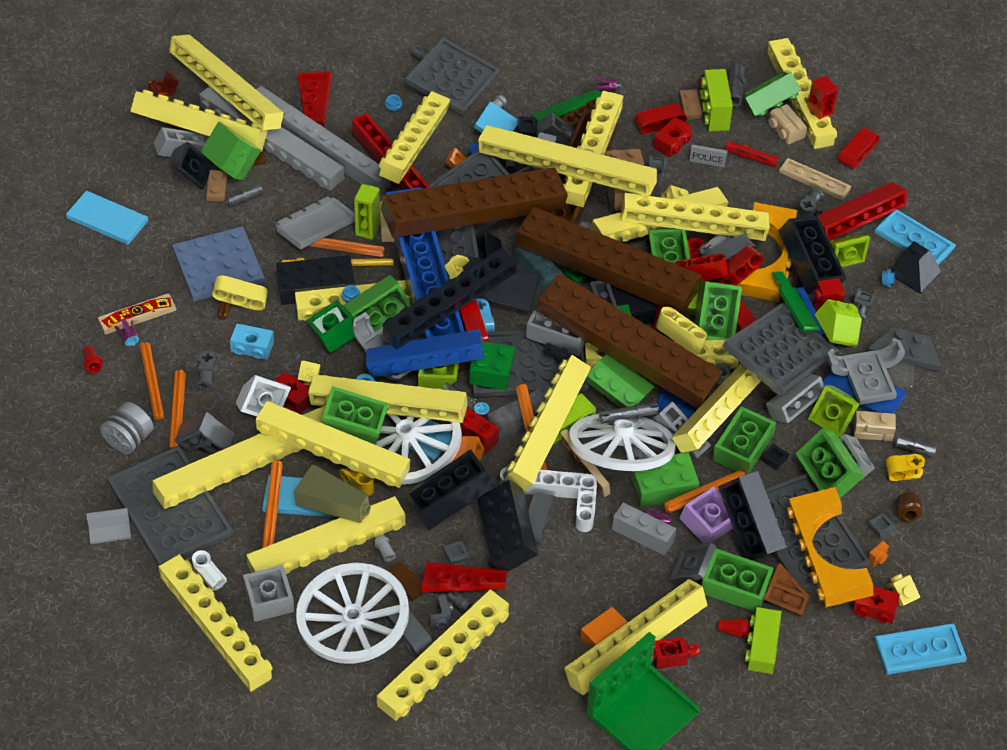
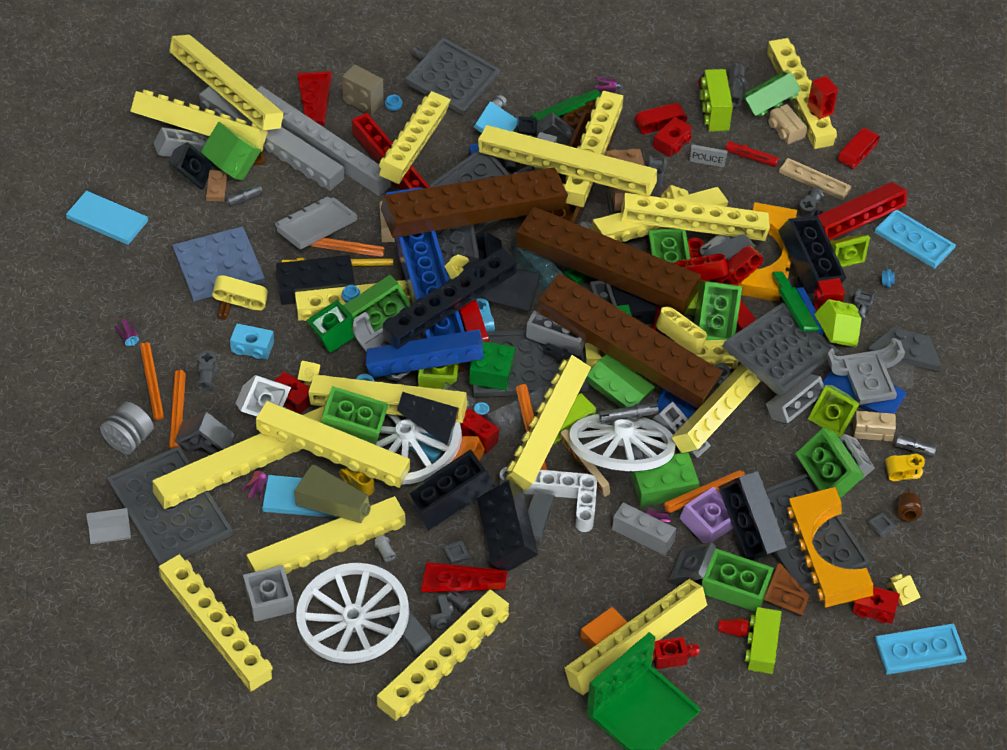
(92, 361): red cone -> none
(138, 313): tile -> none
(164, 87): clear red bracket -> none
(209, 572): white piece -> none
(258, 480): none -> flat silver piece
(272, 504): orange axle -> none
(362, 89): none -> dark tan brick
(367, 211): lime brick -> none
(409, 581): reddish brown tile -> none
(430, 415): none -> black wing
(454, 158): orange plate -> none
(691, 103): medium nougat plate -> none
(744, 441): bright green brick -> none
(775, 456): black plate -> none
(878, 554): orange plate -> none
(916, 268): black slope -> none

